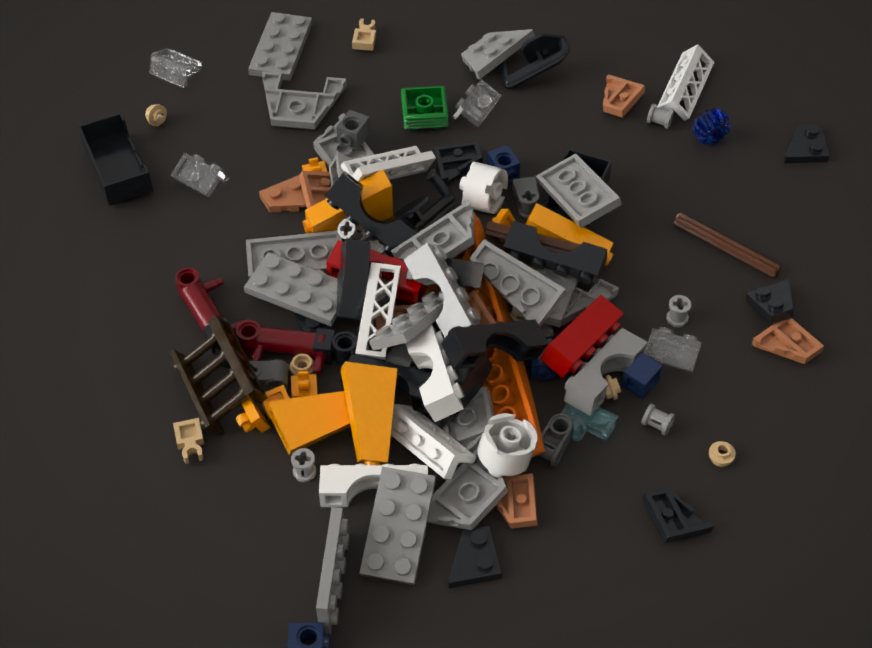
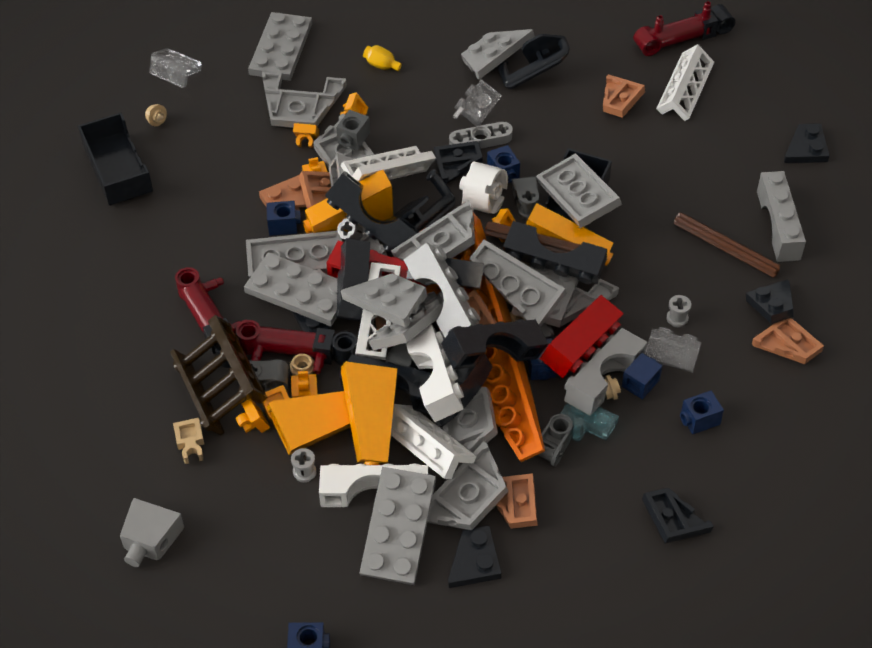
(149, 531): none -> light grey torso
(197, 174): clear bracket -> none
(282, 218): none -> dark blue brick
(305, 131): none -> light orange tile
(333, 566): light grey plate -> none
(355, 104): none -> light orange tile
(365, 36): tan plate -> none
(381, 58): none -> yellow plant
(388, 297): none -> light grey wing
(424, 107): green brick -> none
(495, 129): none -> light grey beam
(507, 445): white brick -> none
(658, 419): light grey bush -> none
(660, 116): light grey bush -> none
(702, 25): none -> dark red piece
(707, 405): none -> dark blue brick
(711, 126): clear blue gear -> none
(719, 459): tan plate -> none
(787, 232): none -> light grey arch

